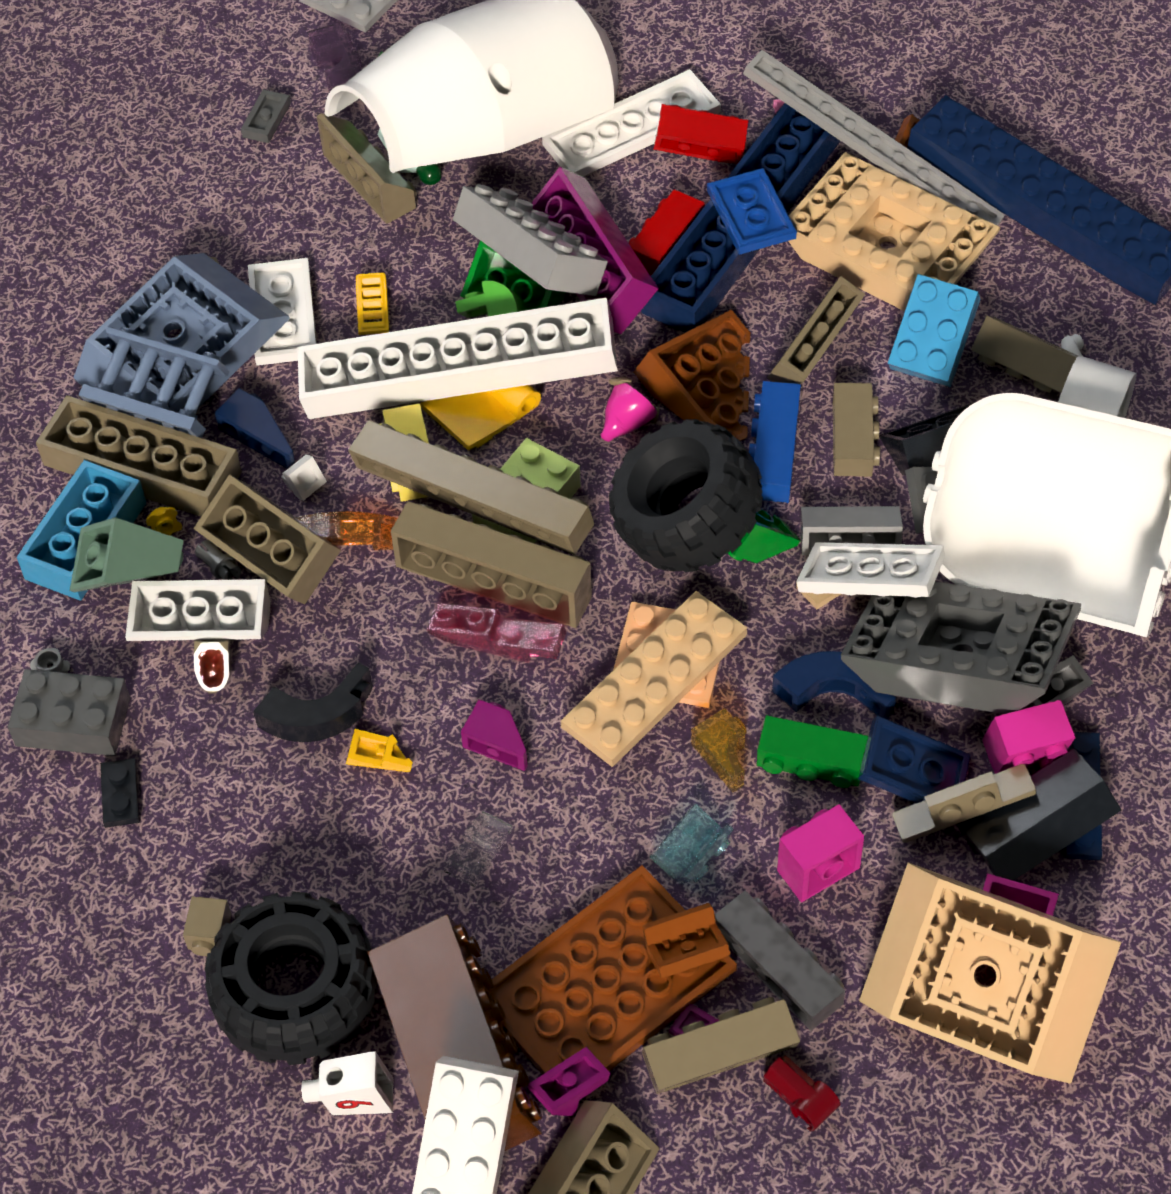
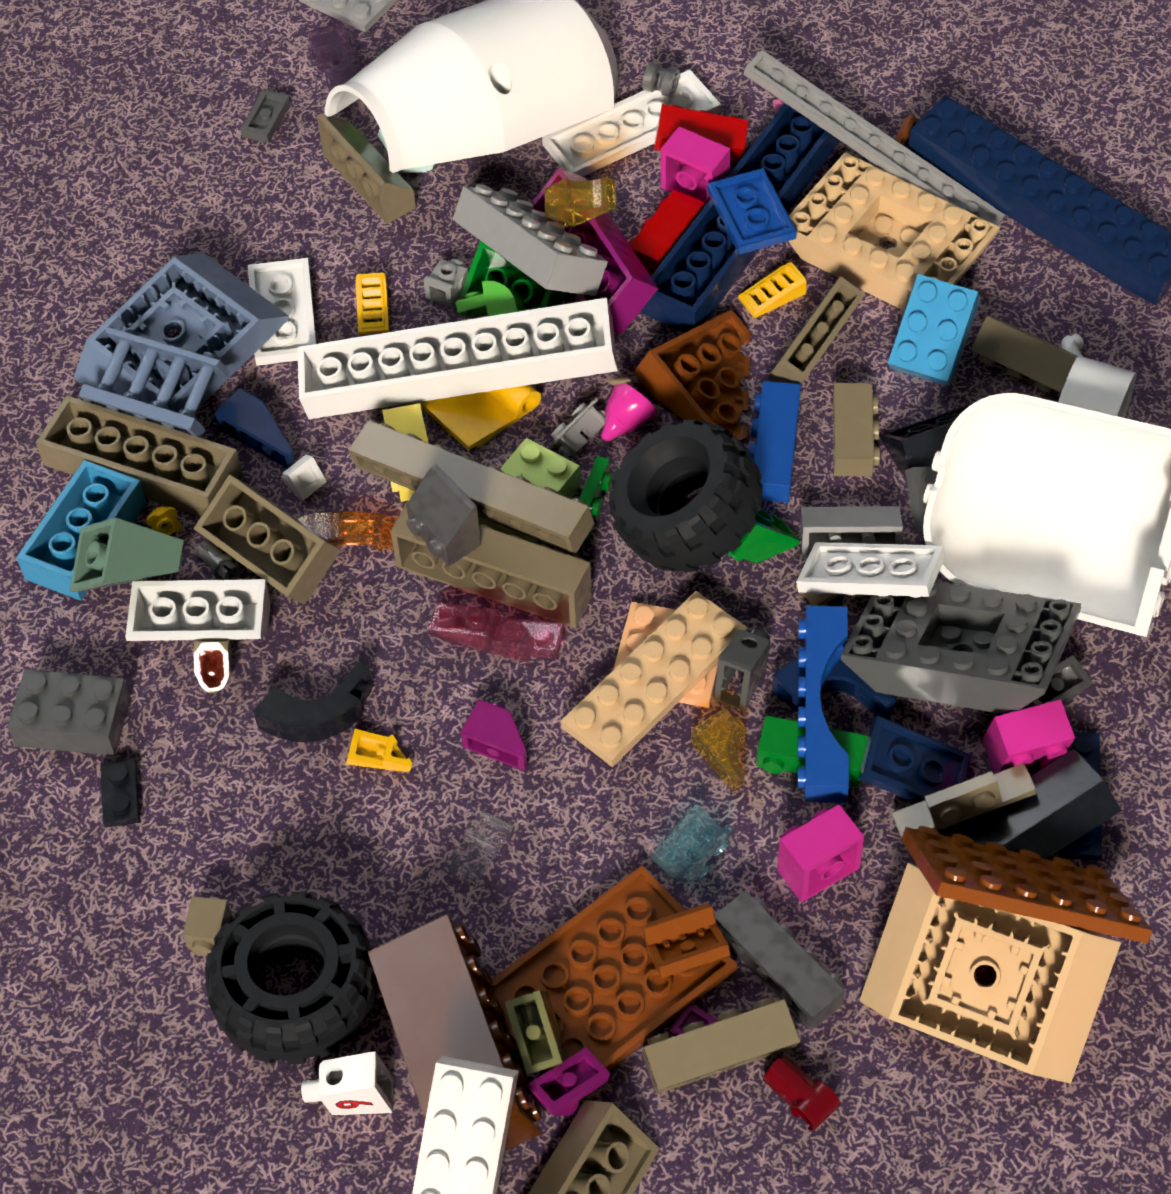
(47, 657): light grey plate -> none
(429, 174): dark green hinge -> none
(443, 517): none -> flat silver slope
(446, 277): none -> light grey brick
(535, 1031): none -> olive slope
(568, 436): none -> light grey hinge
(579, 201): none -> clear yellow arch
(597, 482): none -> green plate
(661, 79): none -> flat silver wheel
(692, 162): none -> dark pink brick
(748, 654): none -> dark grey torso
(790, 281): none -> yellow slope
(825, 761): none -> blue arch
(1024, 884): none -> dark orange plate

